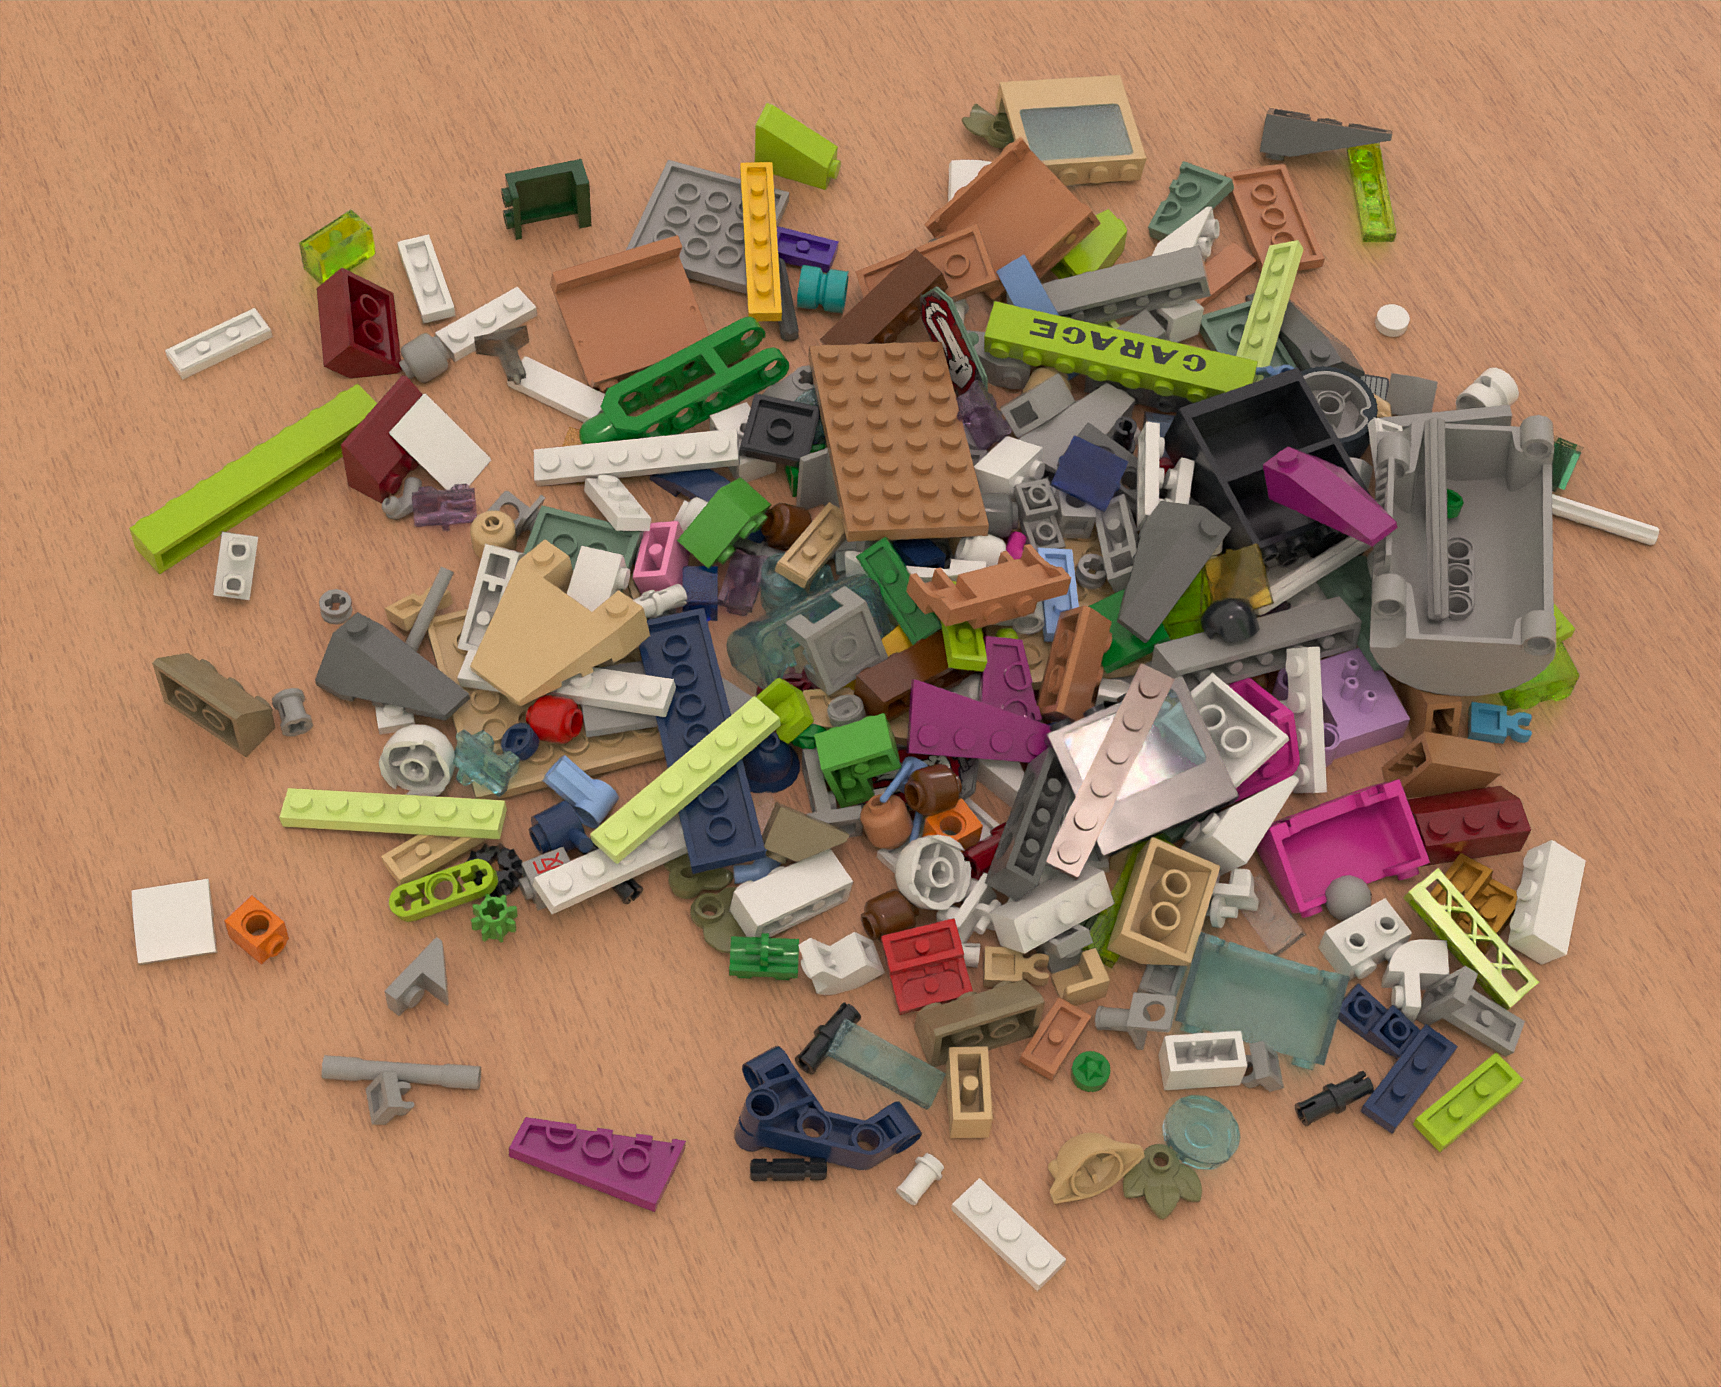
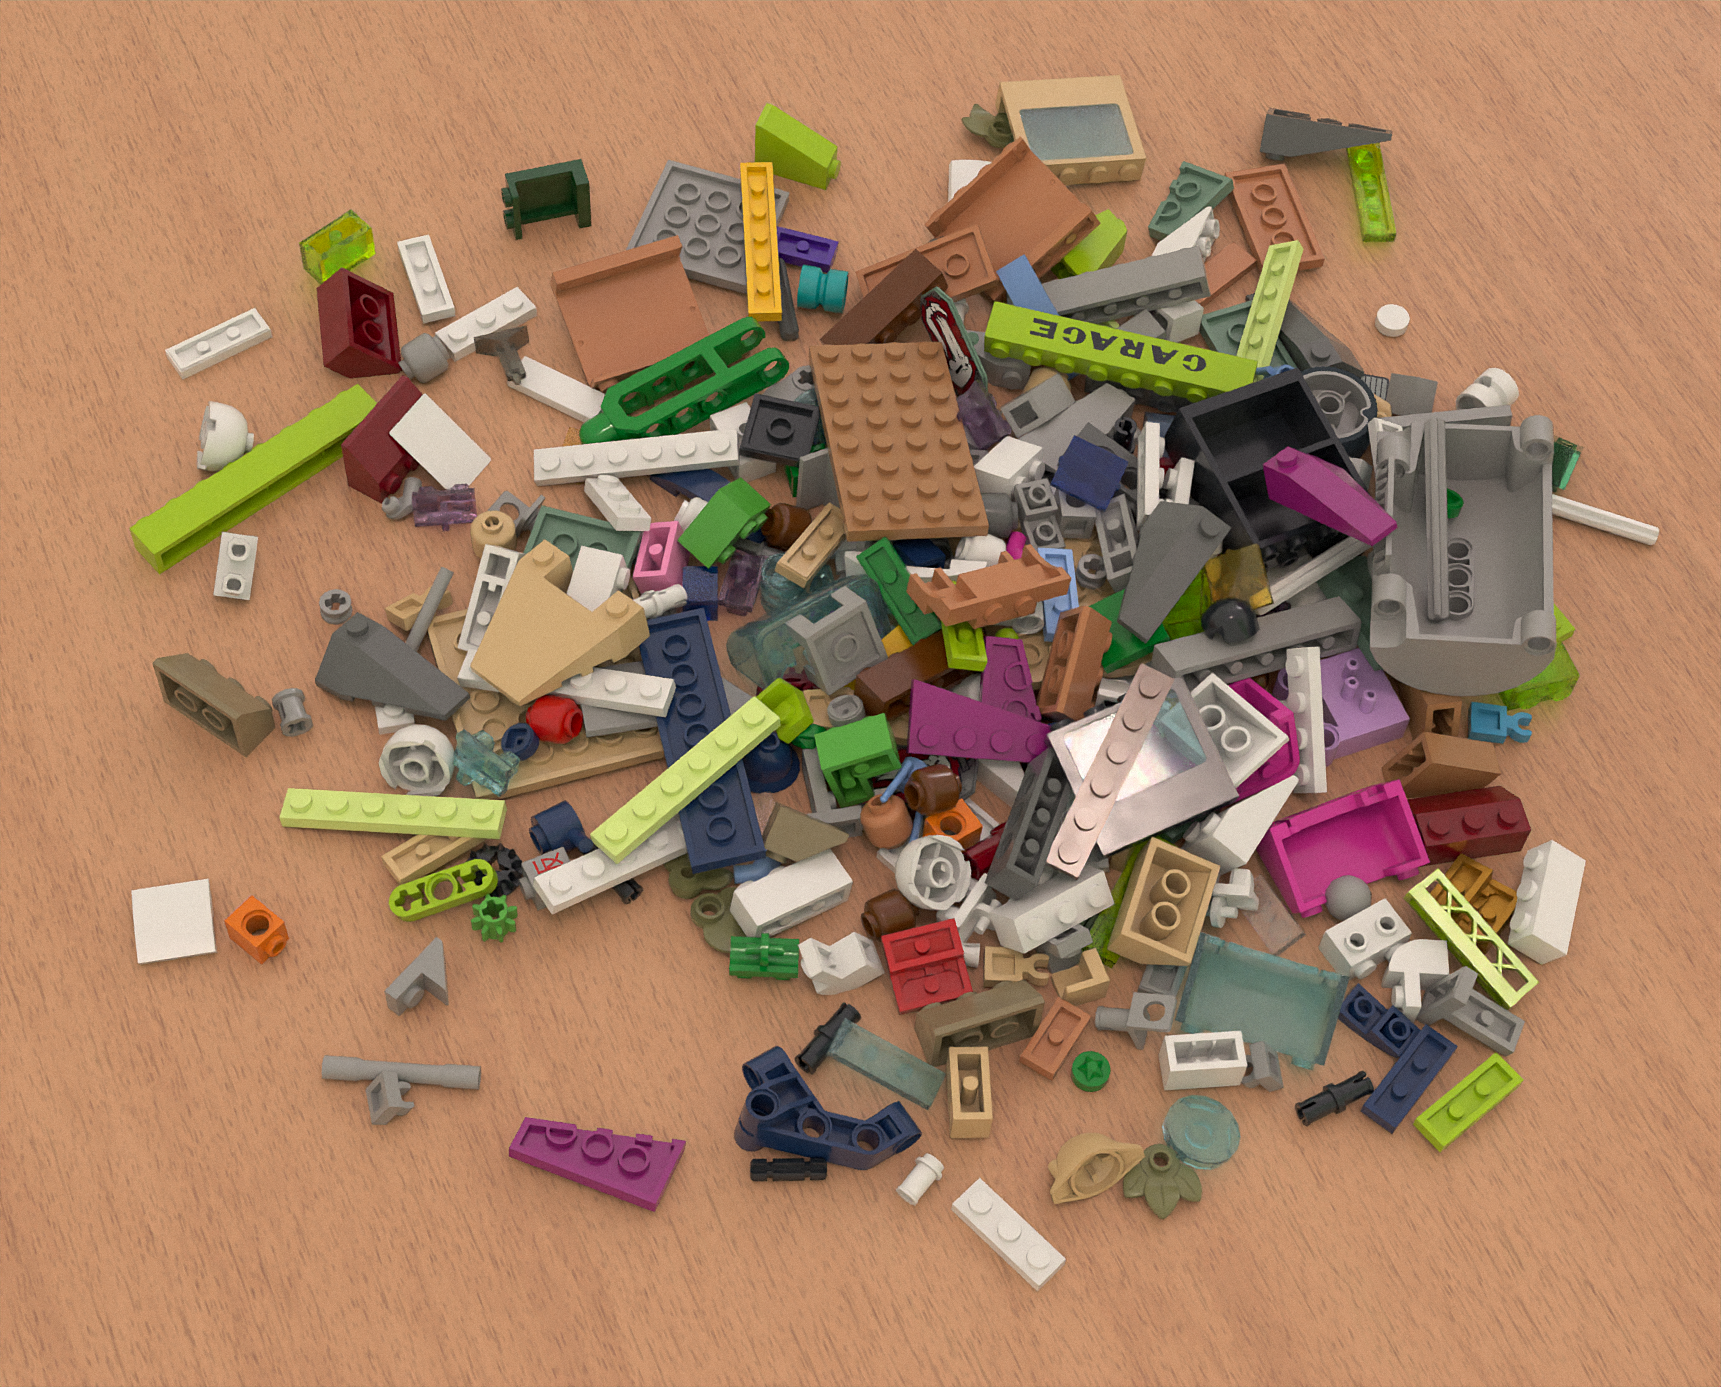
(222, 437): none -> white cylinder
(587, 796): light blue piece -> none

